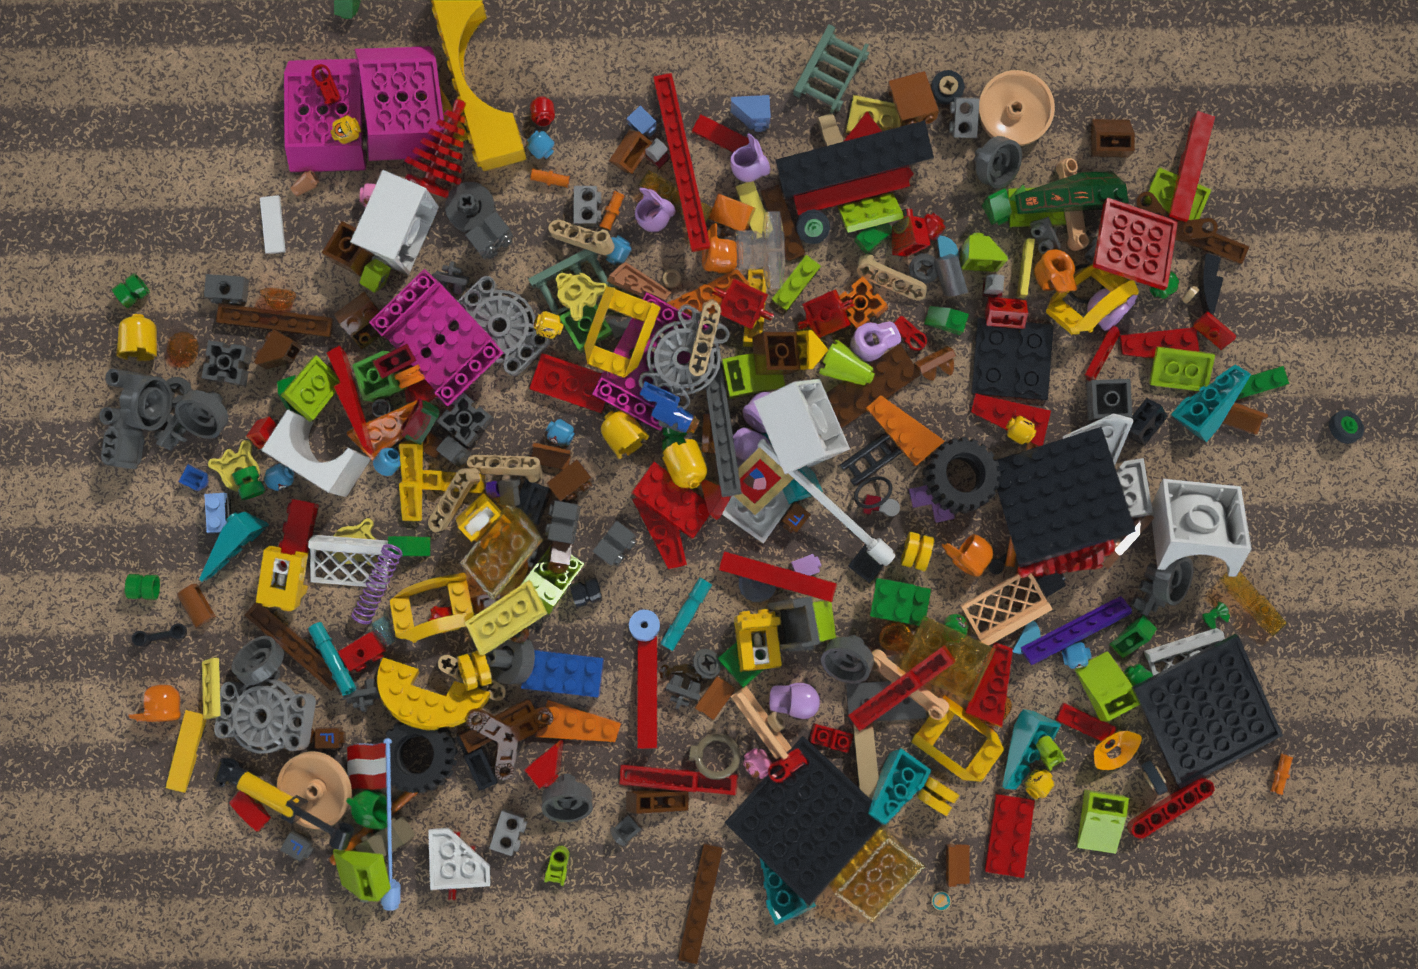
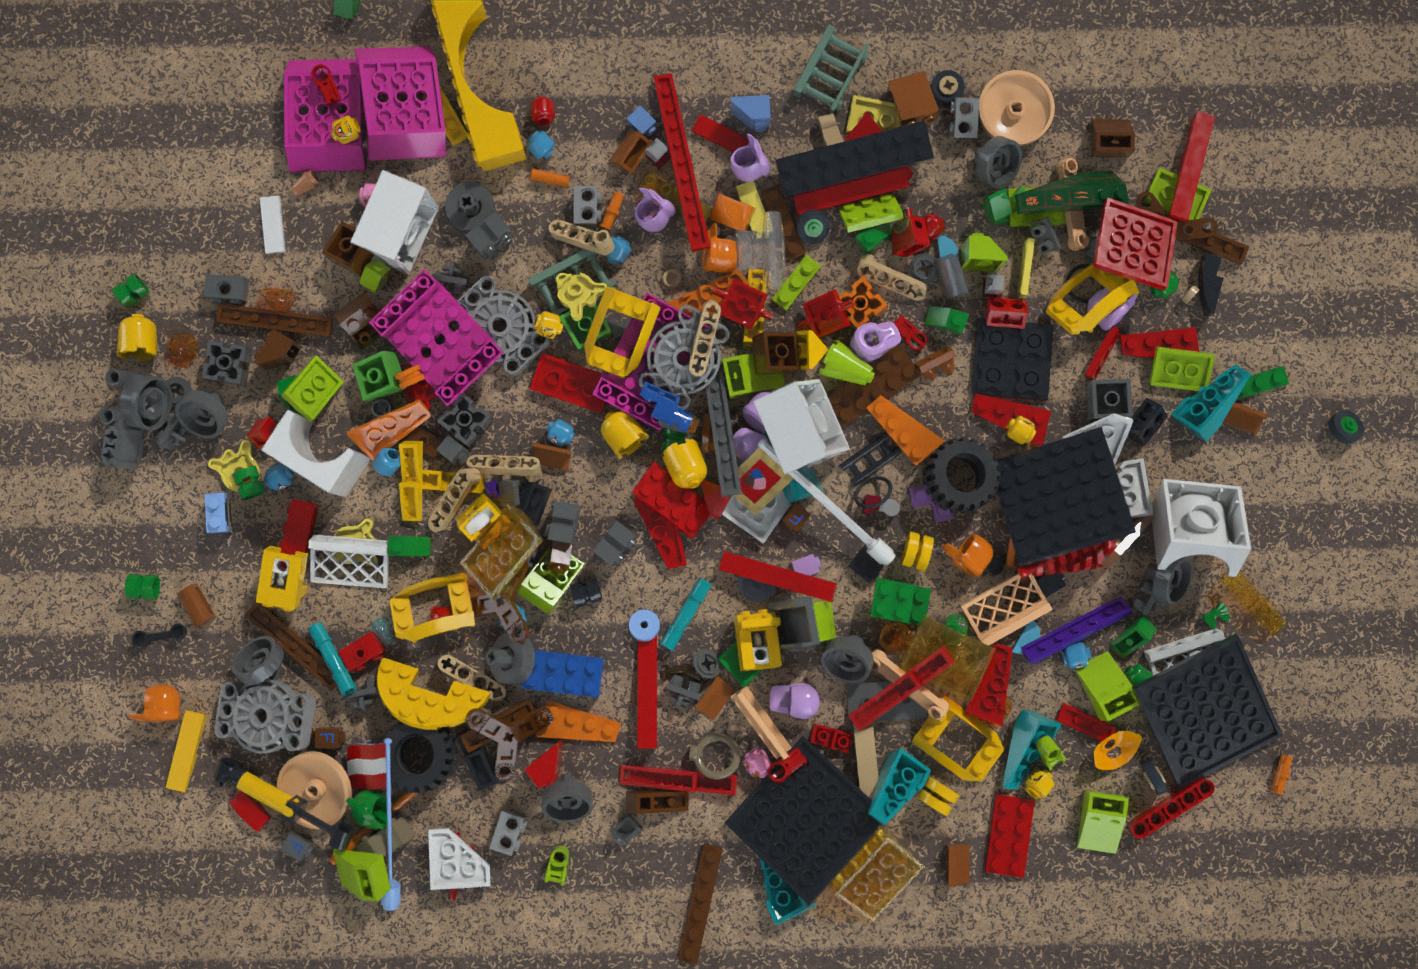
(194, 478): blue plate -> none
(211, 688): light yellow tile -> none
(236, 533): teal wedge -> none
(349, 396): red slope -> none
(391, 555): medium lavender piece -> none
(394, 361): dark red slope -> none
(420, 421): piece -> none
(437, 159): red plant -> none
(474, 670): yellow wheel -> none
(505, 617): light yellow tile -> none
(570, 482): reddish brown brick -> none
(637, 282): nougat wing -> none
(776, 721): tan tile -> none
(940, 900): tan tile -> none
(1055, 271): orange piece -> none
(1214, 330): red plate -> none

